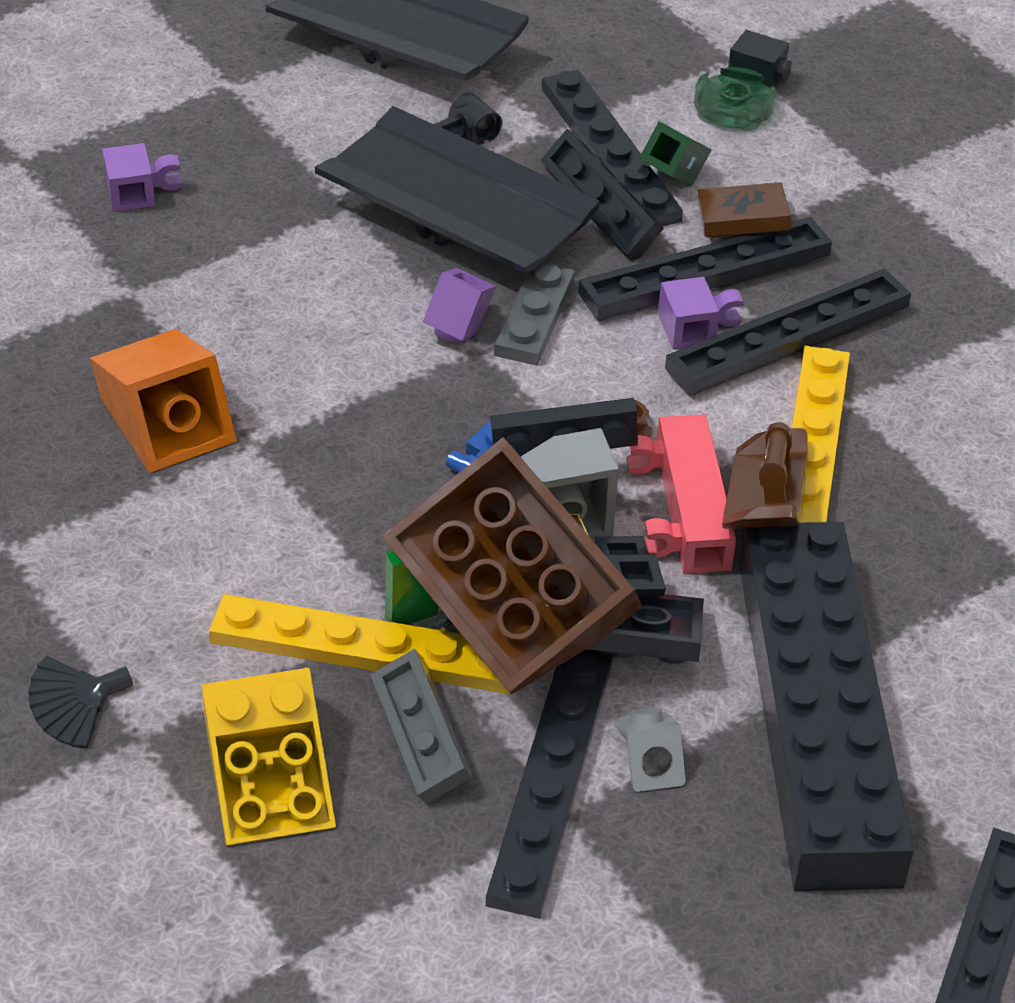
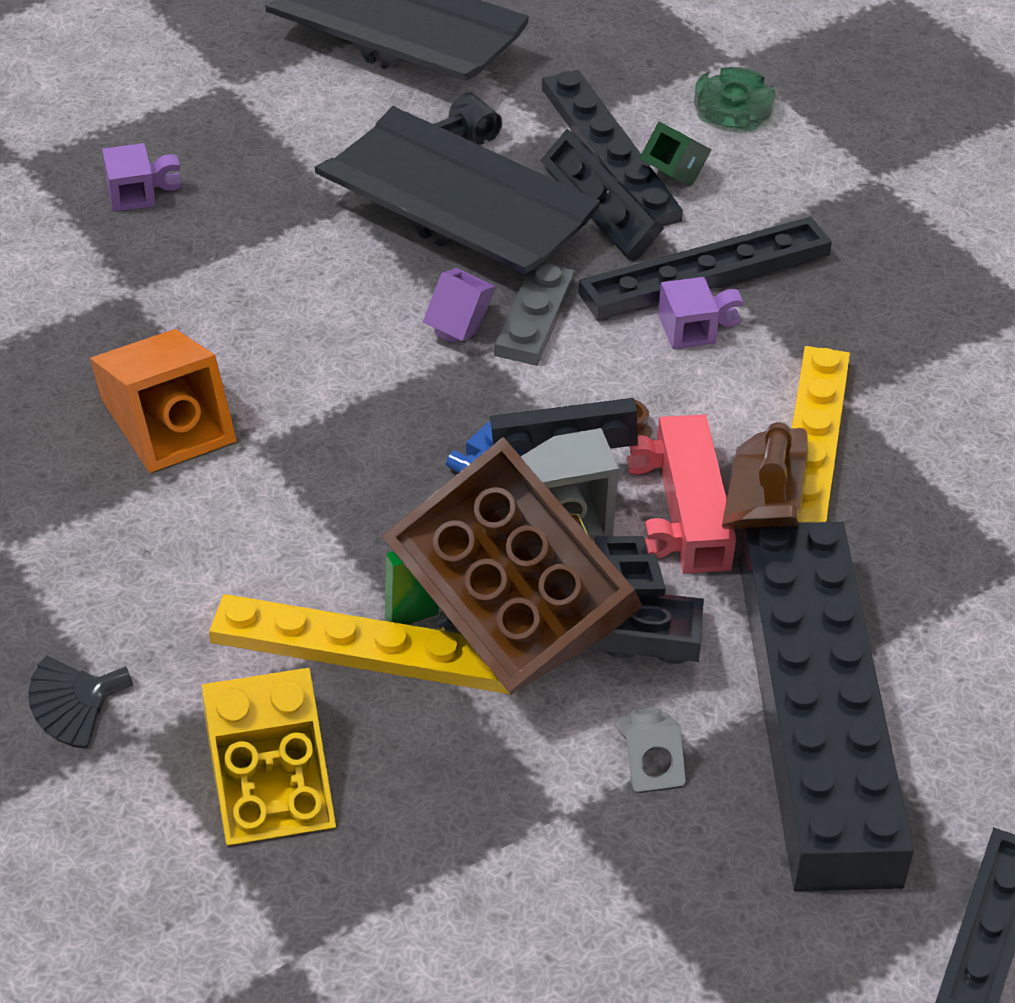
(421, 726): dark grey plate -> none
(549, 786): black plate -> none
(744, 209): reddish brown tile -> none
(762, 55): black brick -> none
(786, 331): black plate -> none

